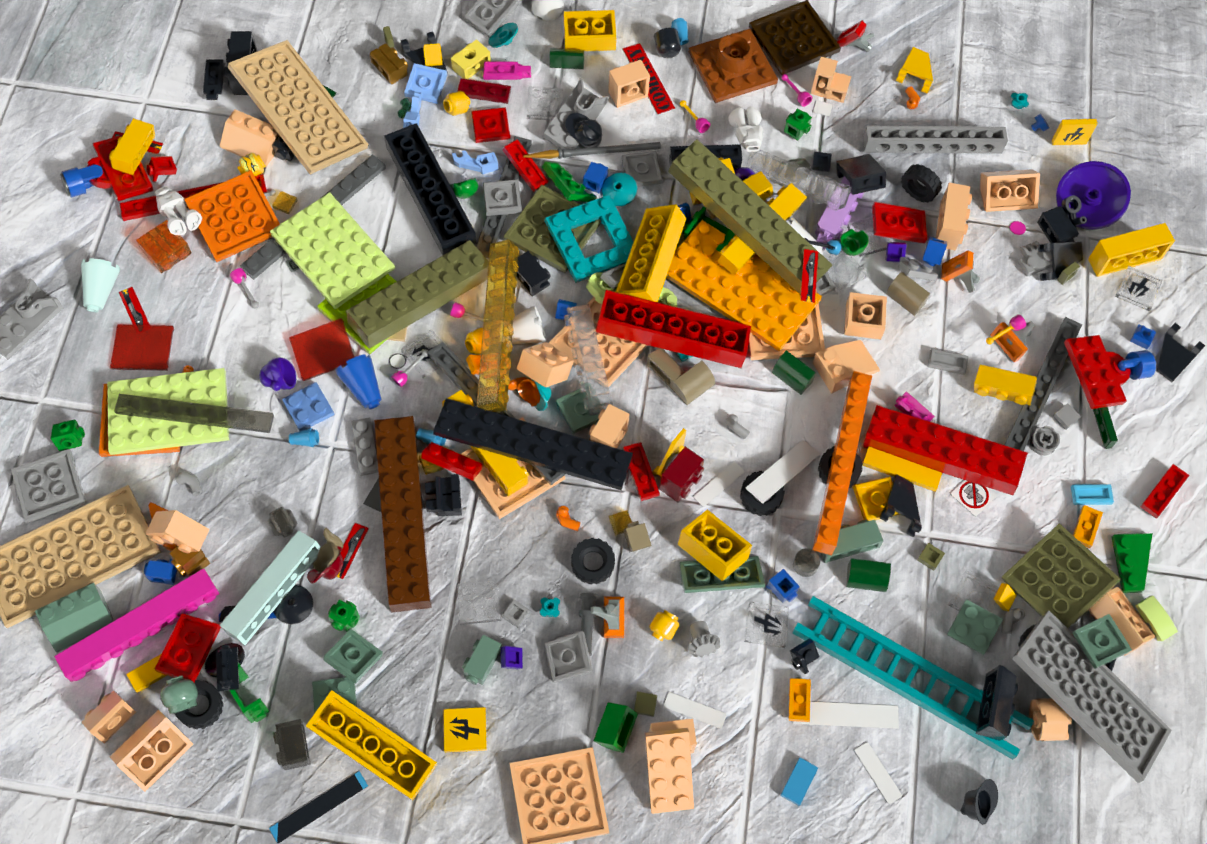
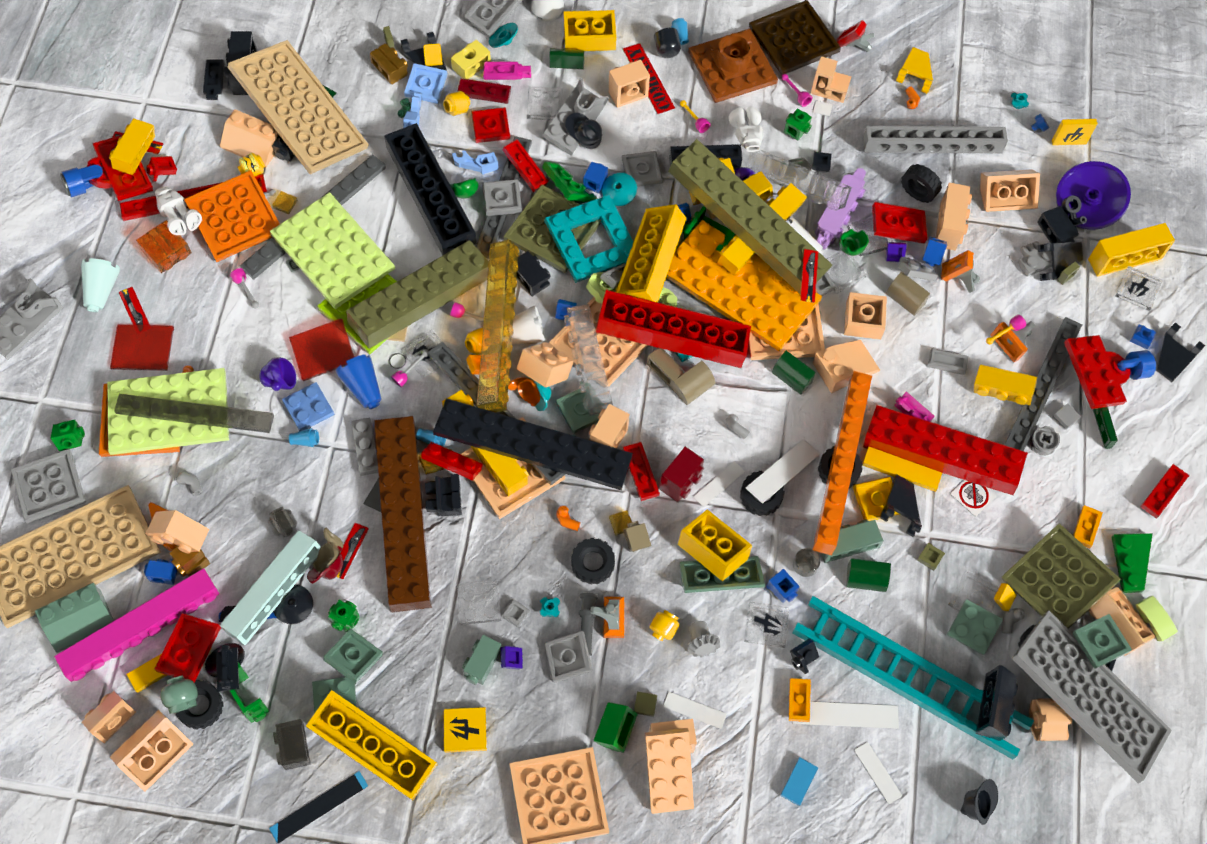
(549, 154): dark grey piece -> none
(674, 449): yellow flag -> none
(832, 246): dark azure hinge -> none
(862, 173): black panel -> none
(1017, 228): dark pink sticker -> none
(1092, 494): medium azure tile -> none

